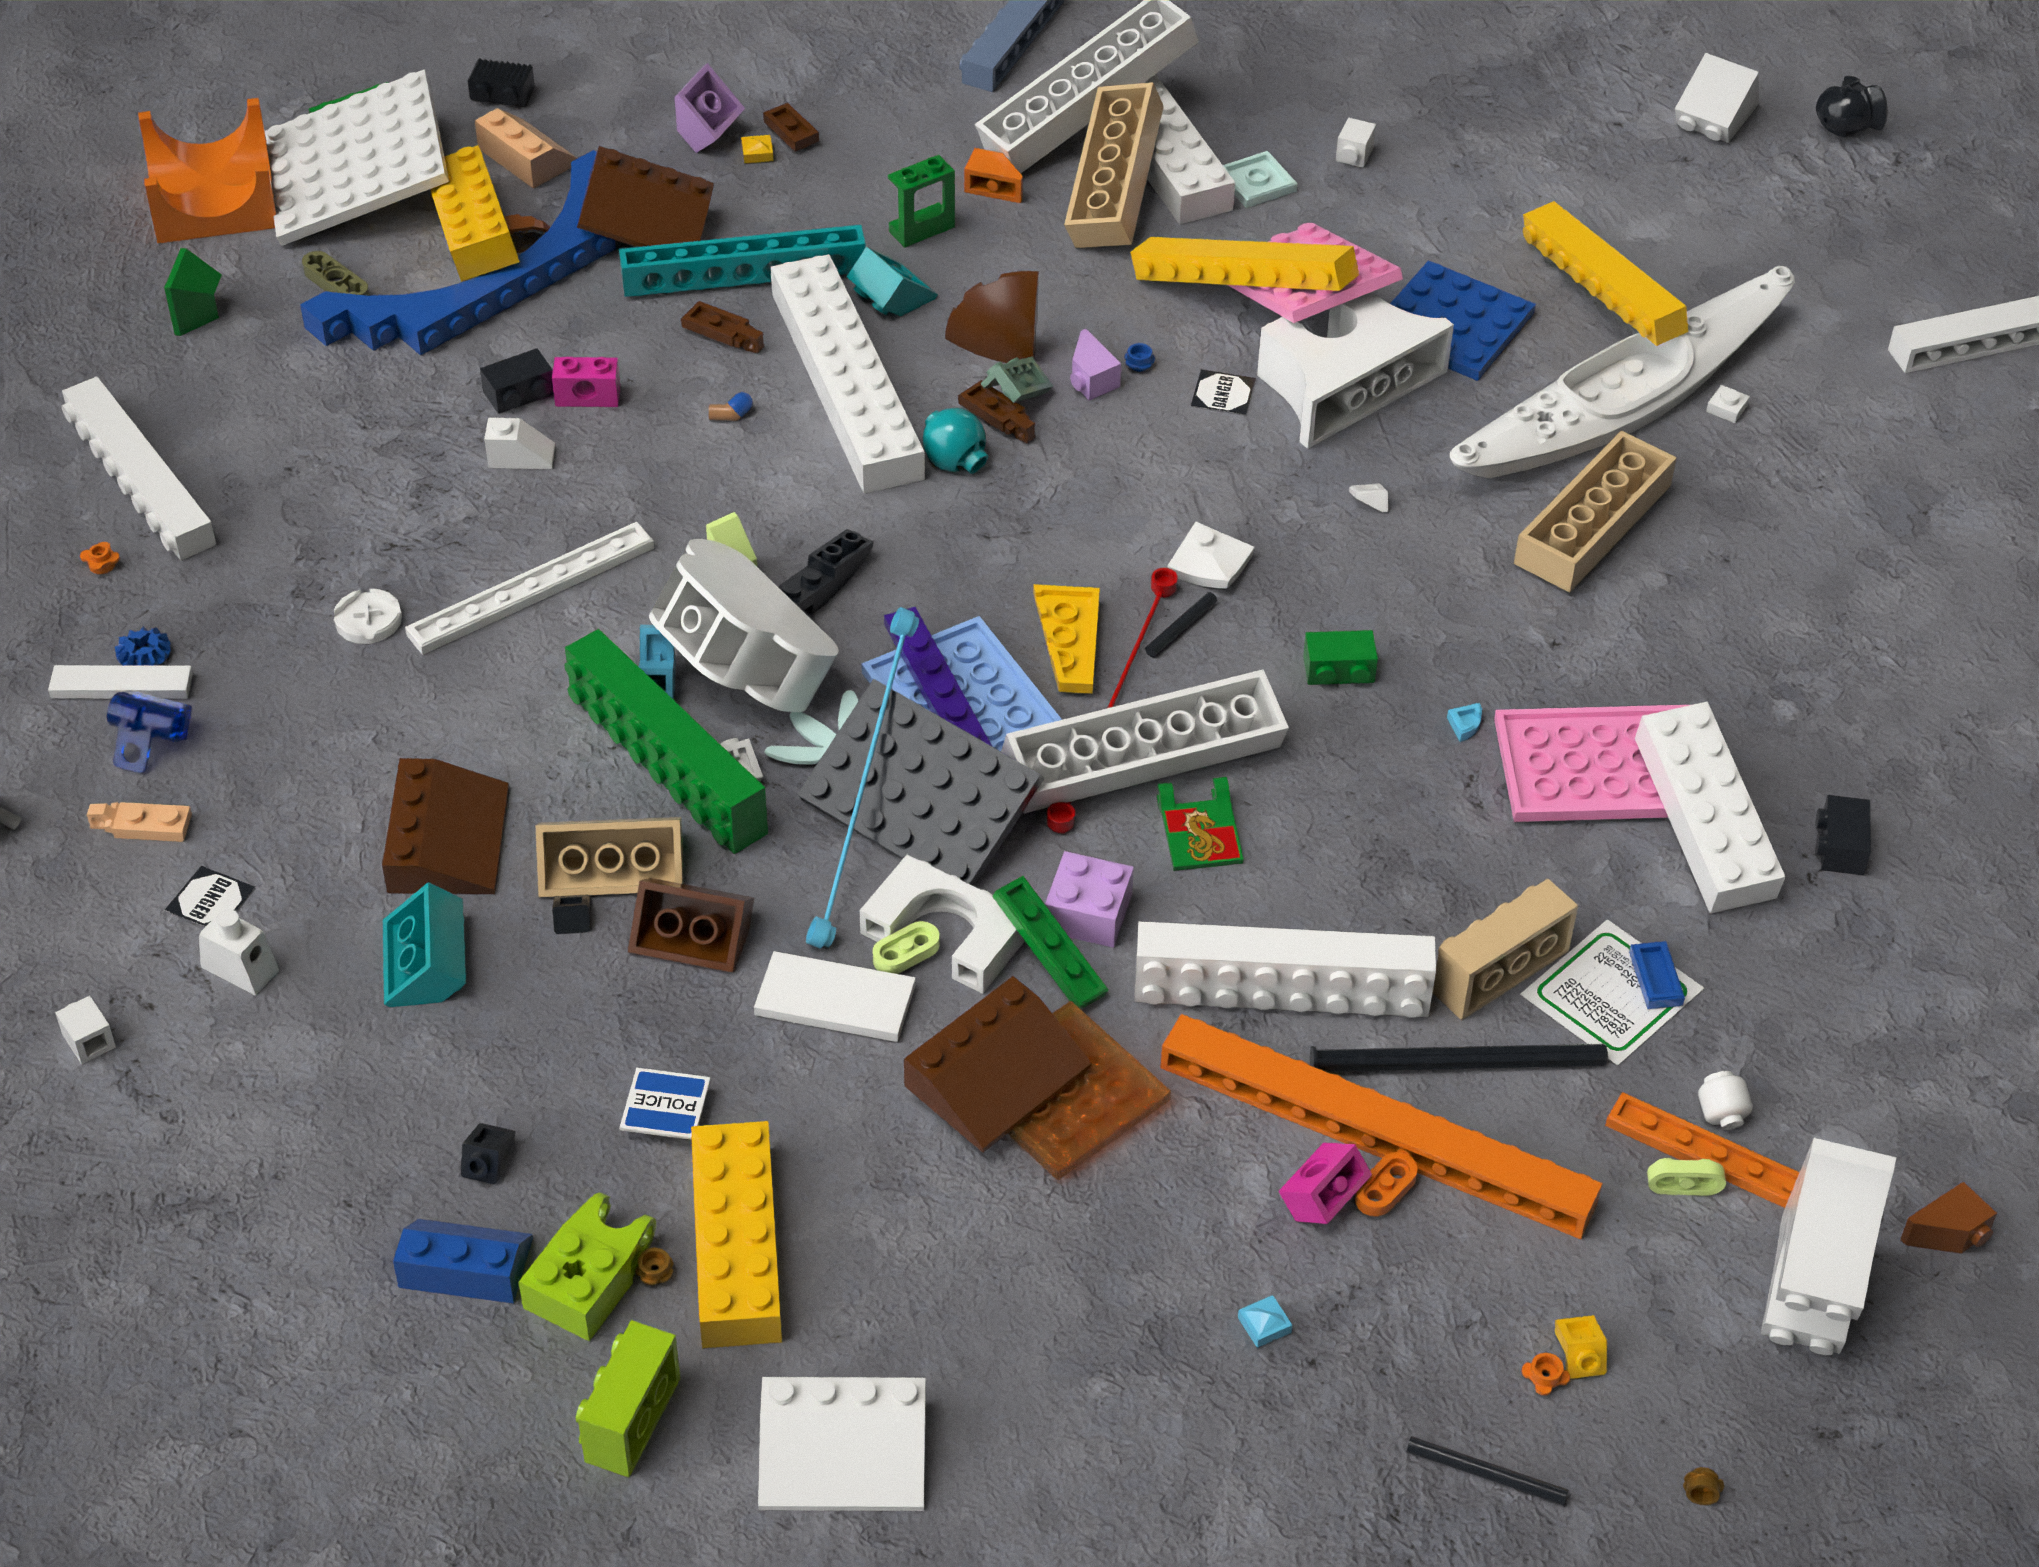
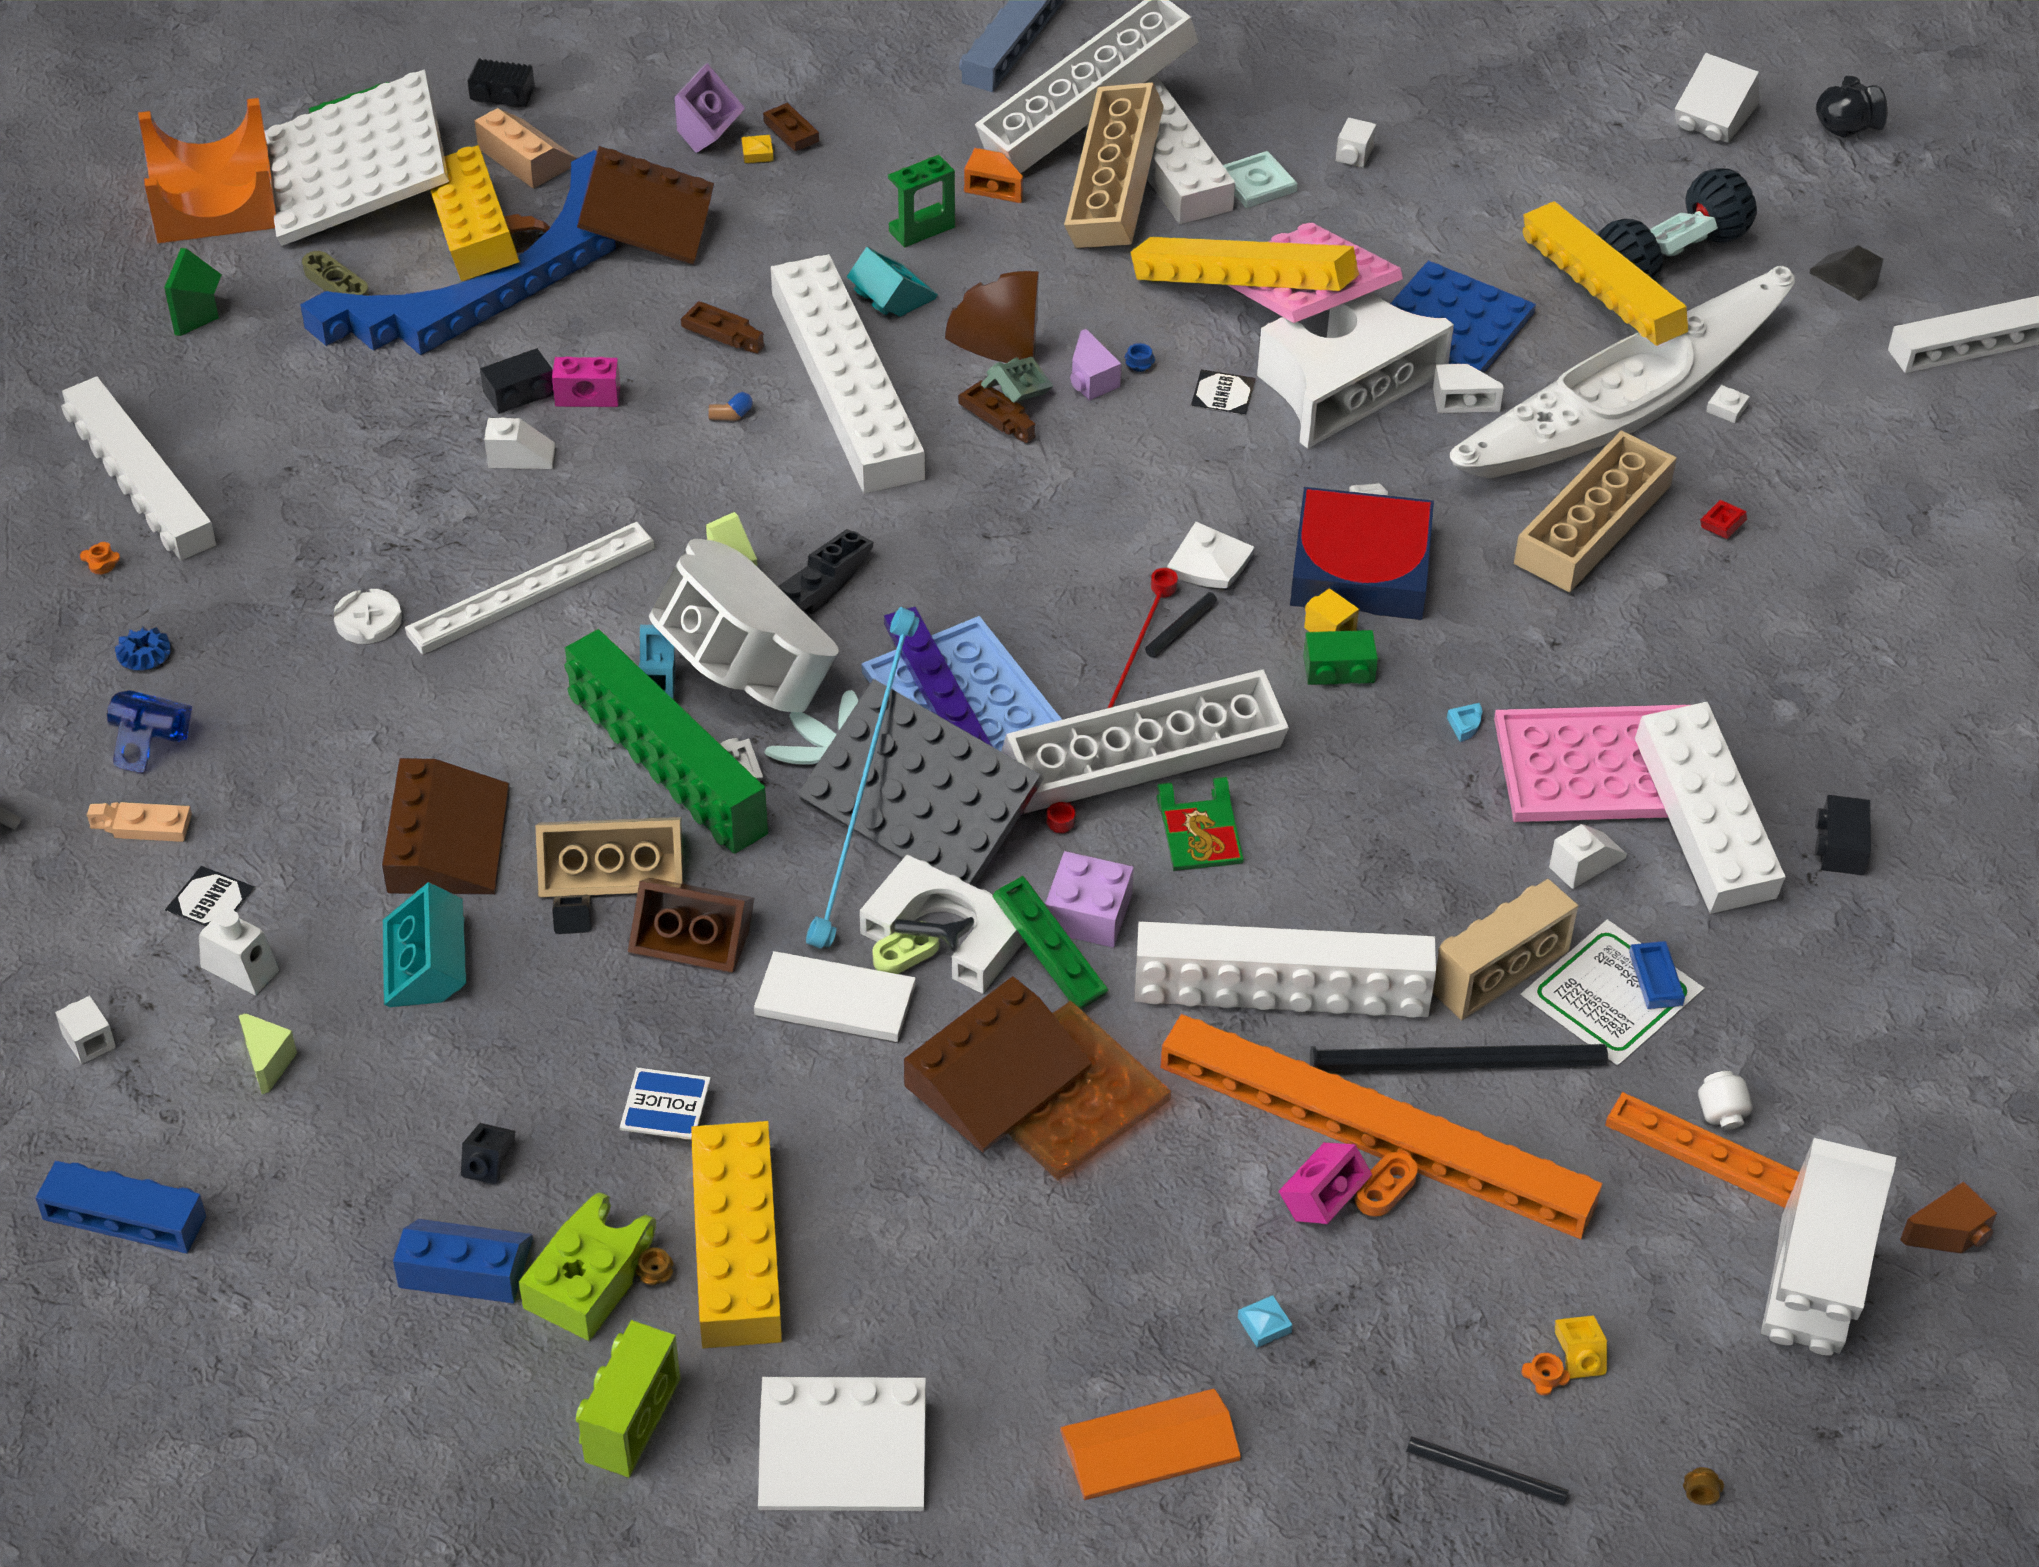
(106, 681): white tile -> none
(121, 1206): none -> blue brick
(269, 1049): none -> yellowish green slope
(733, 260): teal brick -> none
(948, 932): none -> black piece
(954, 440): teal brick -> none
(1070, 633): yellow wing -> none
(1151, 1443): none -> orange slope
(1330, 613): none -> yellow brick
(1364, 550): none -> red tile
(1465, 389): none -> white slope
(1583, 855): none -> white slope
(1686, 1177): yellowish green plate -> none
(1717, 208): none -> black plate
(1723, 519): none -> red tile
(1850, 271): none -> clear smoke slope

